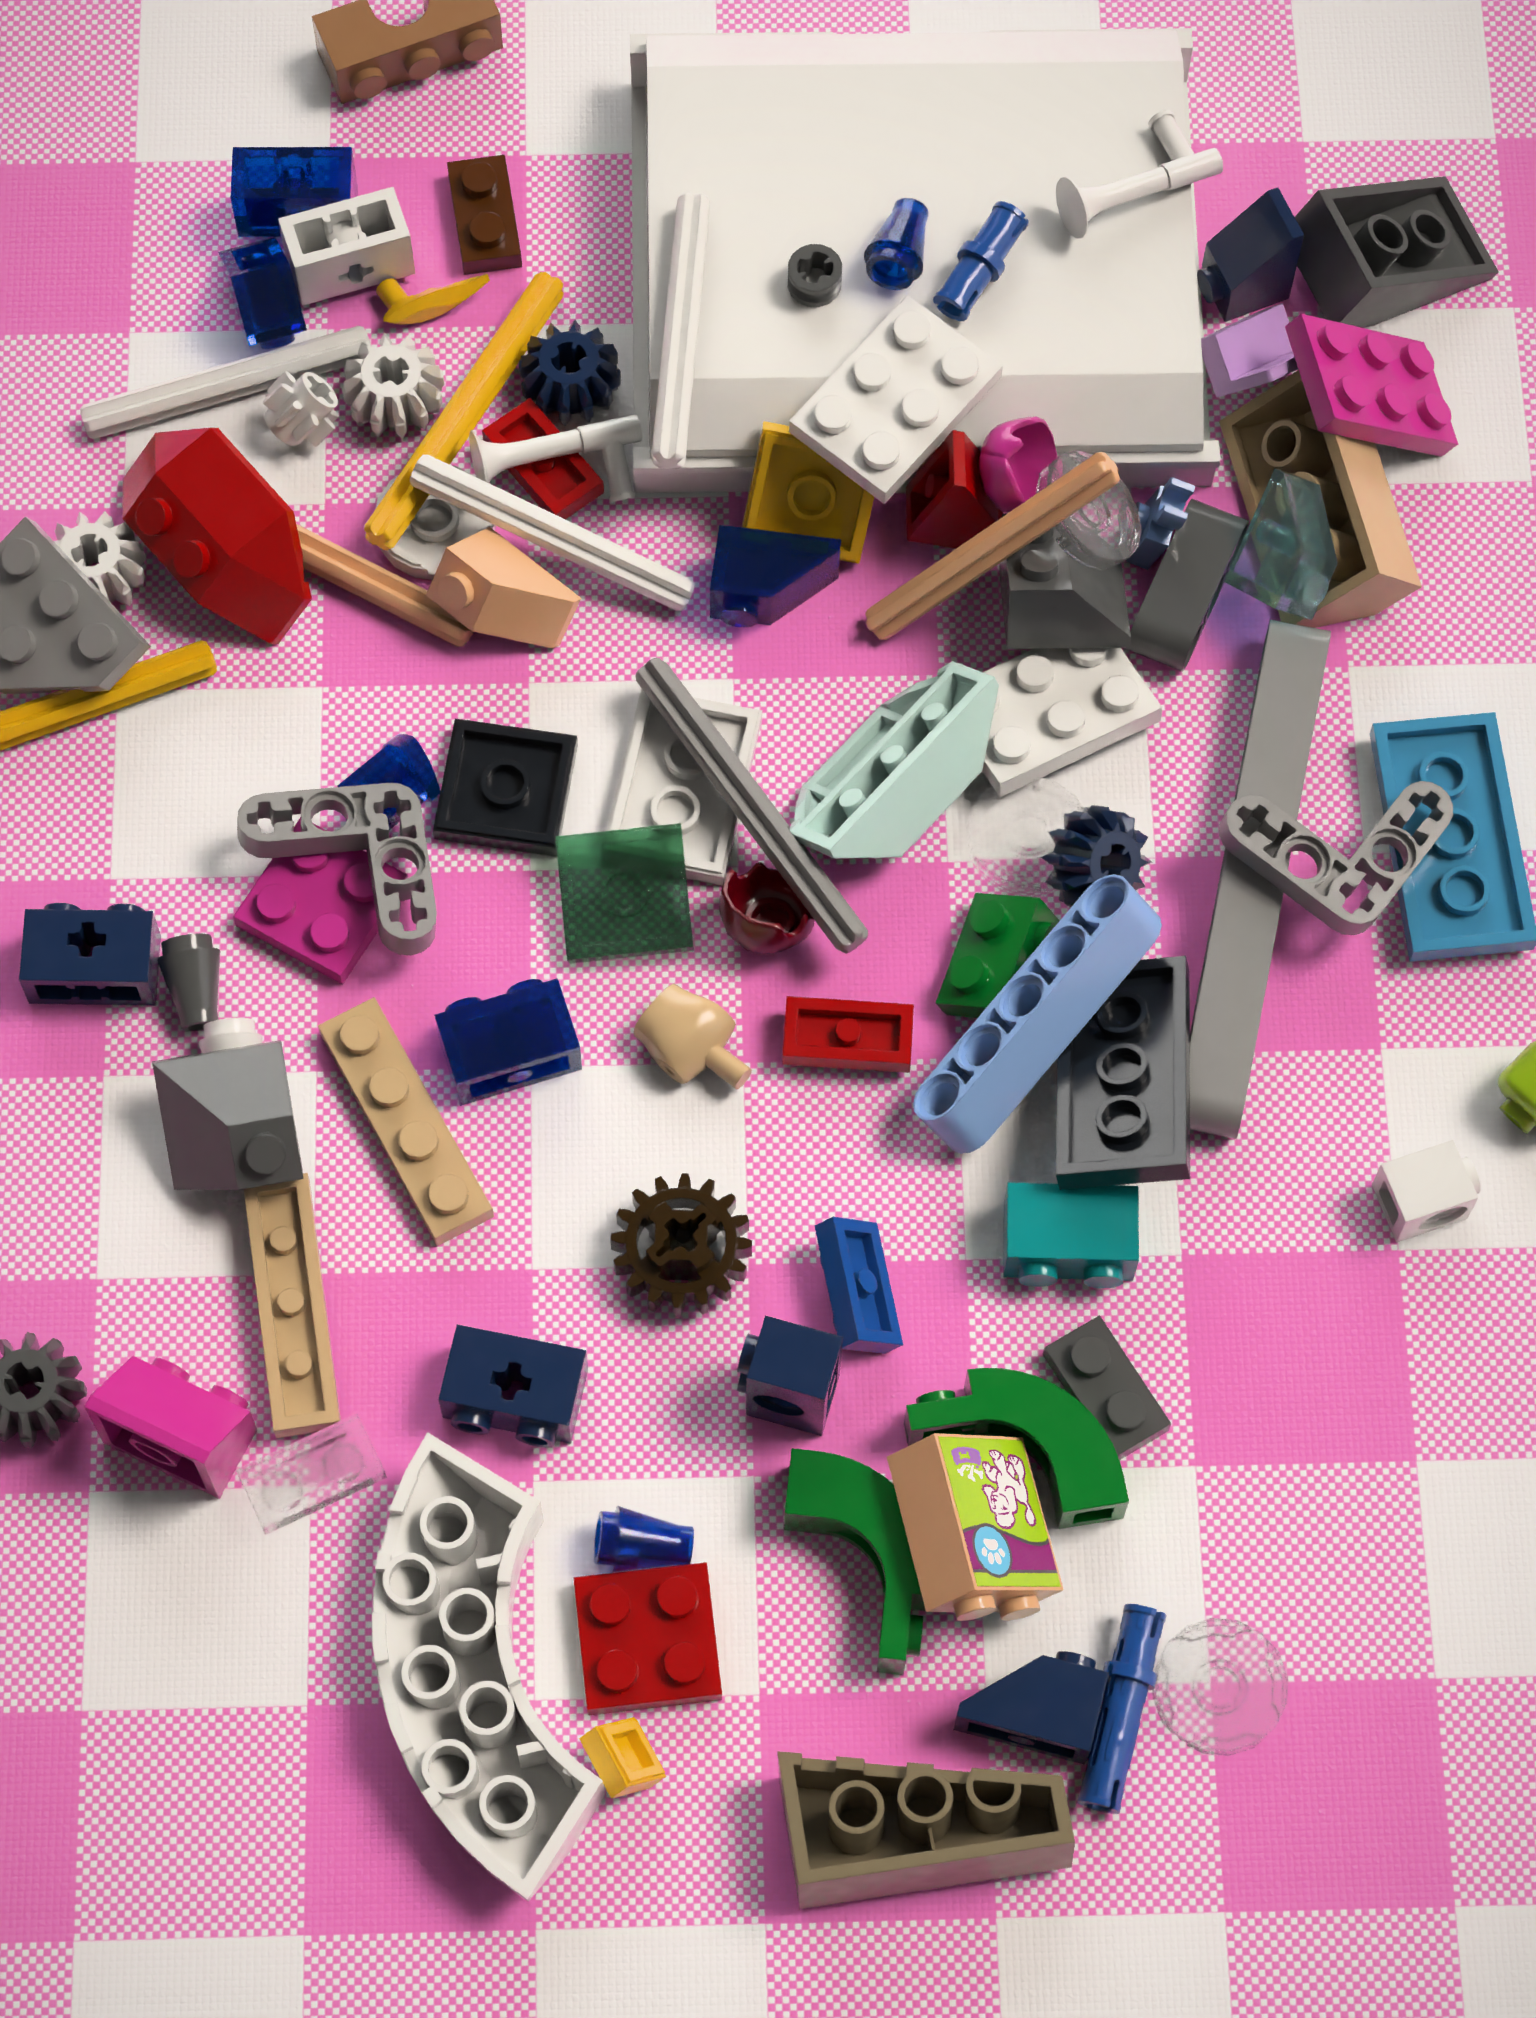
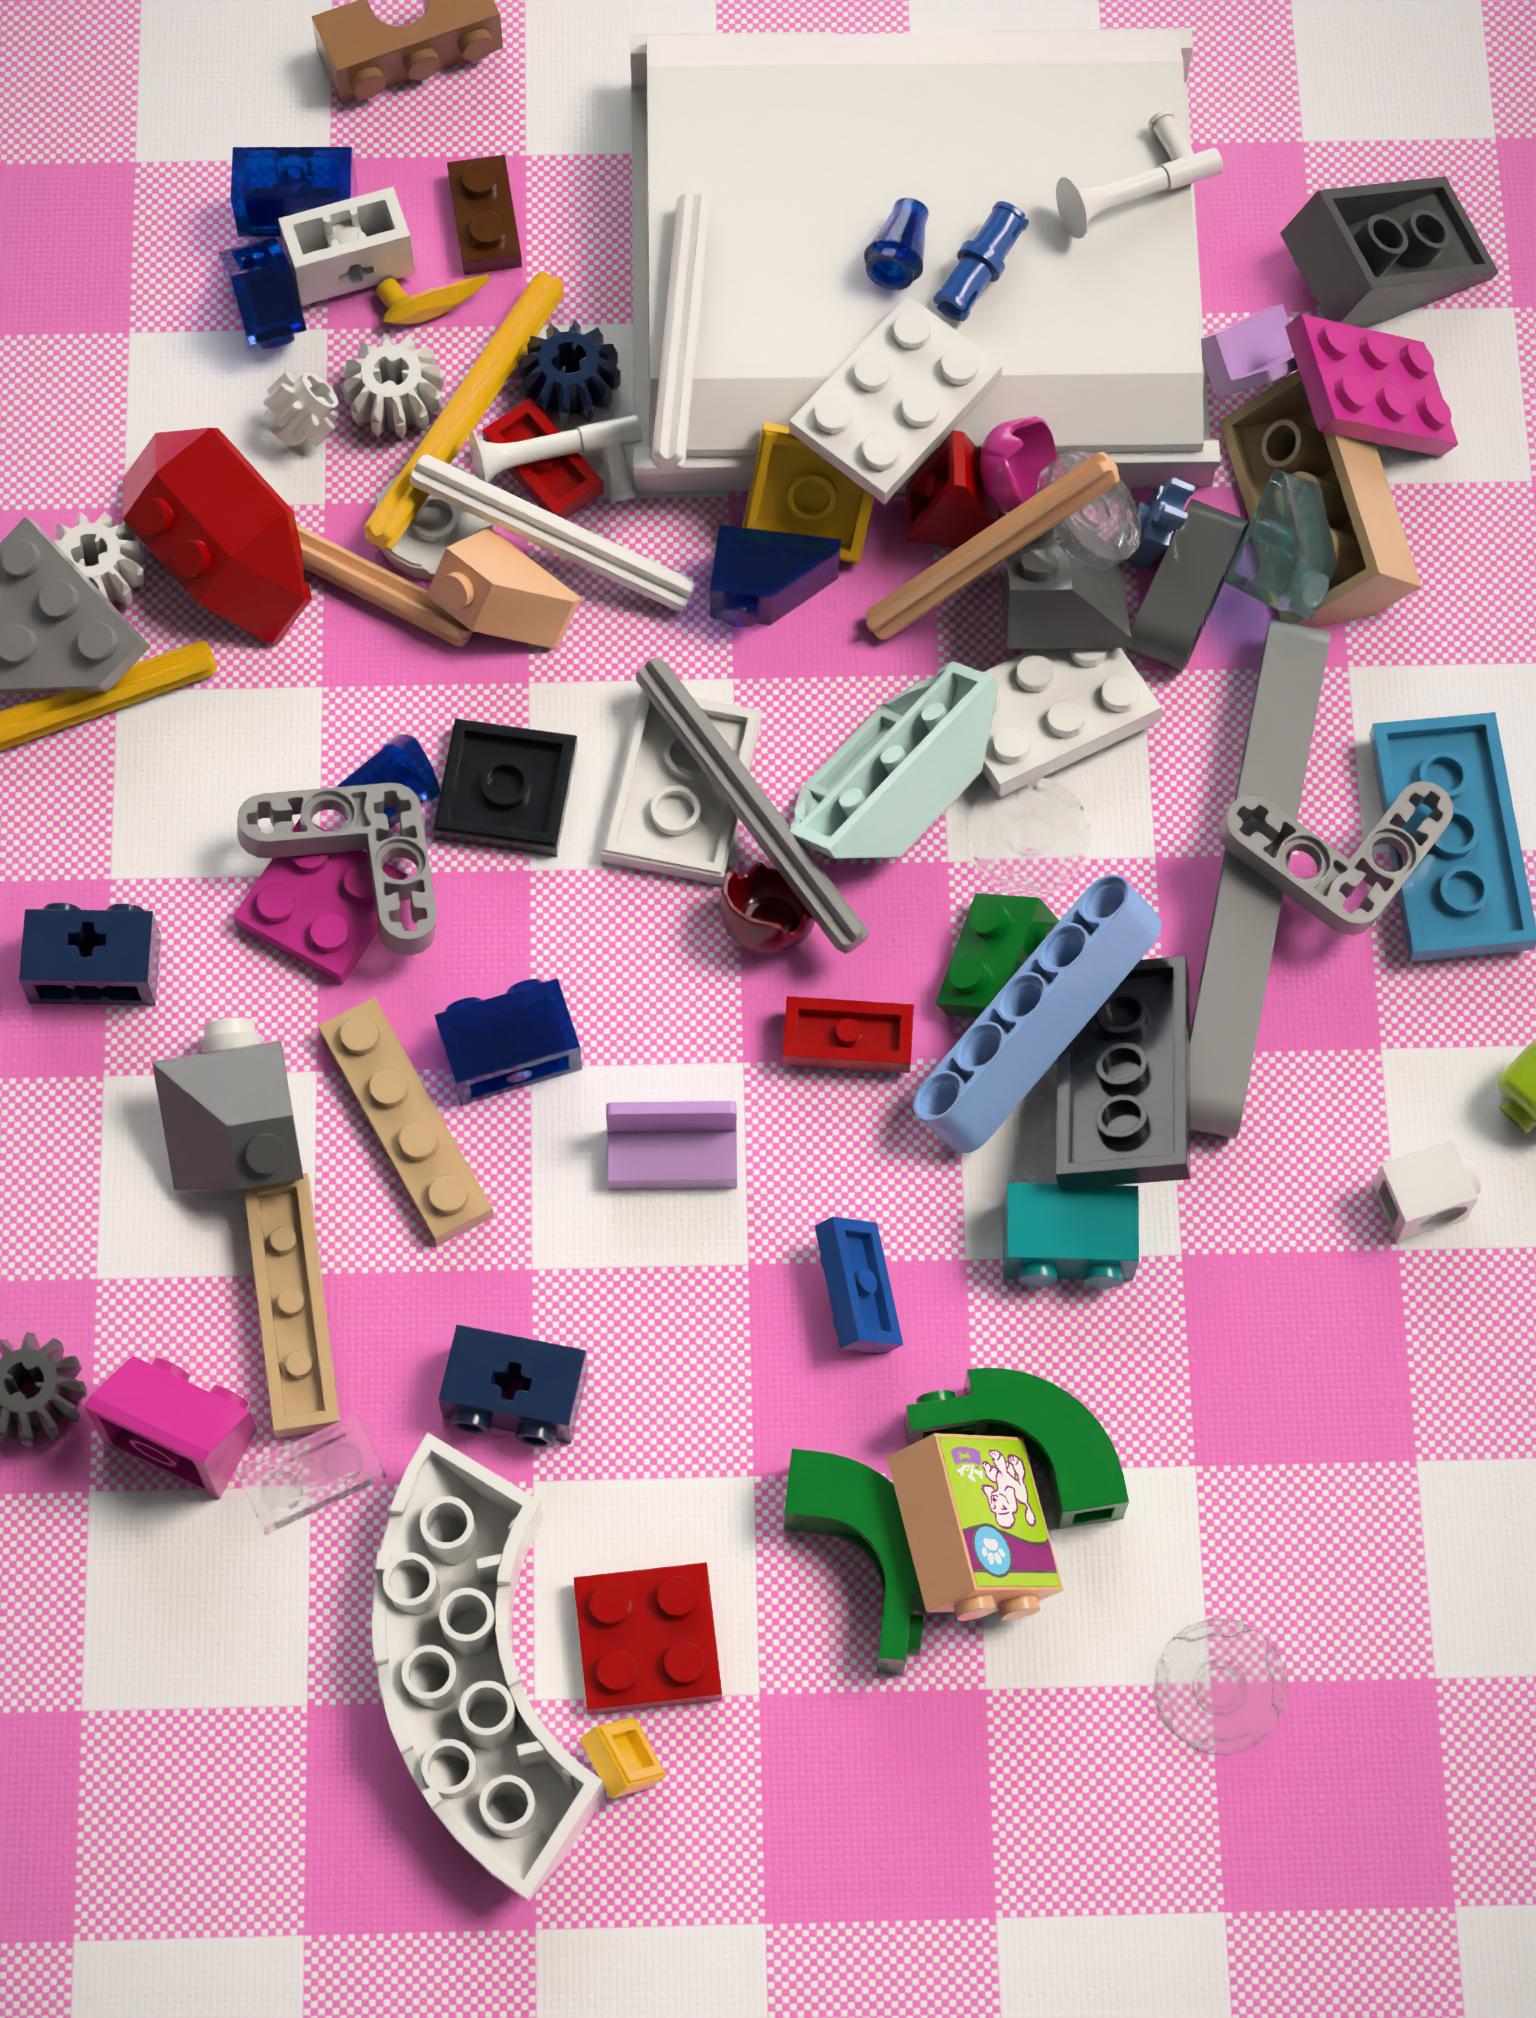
(192, 977): dark grey cone -> none
(220, 383): white axle -> none
(624, 893): clear green tile -> none
(639, 1541): clear blue cone -> none
(672, 1145): none -> lavender panel
(689, 1035): tan piece -> none
(698, 1265): dark brown gear -> none
(790, 1374): dark blue brick -> none
(801, 265): dark grey bush -> none
(915, 1827): wedge -> none
(1040, 1707): dark blue slope -> none
(1094, 846): dark blue gear -> none
(1108, 1385): dark grey plate -> none
(1122, 1708): blue pin -> none
(1252, 258): dark blue slope -> none

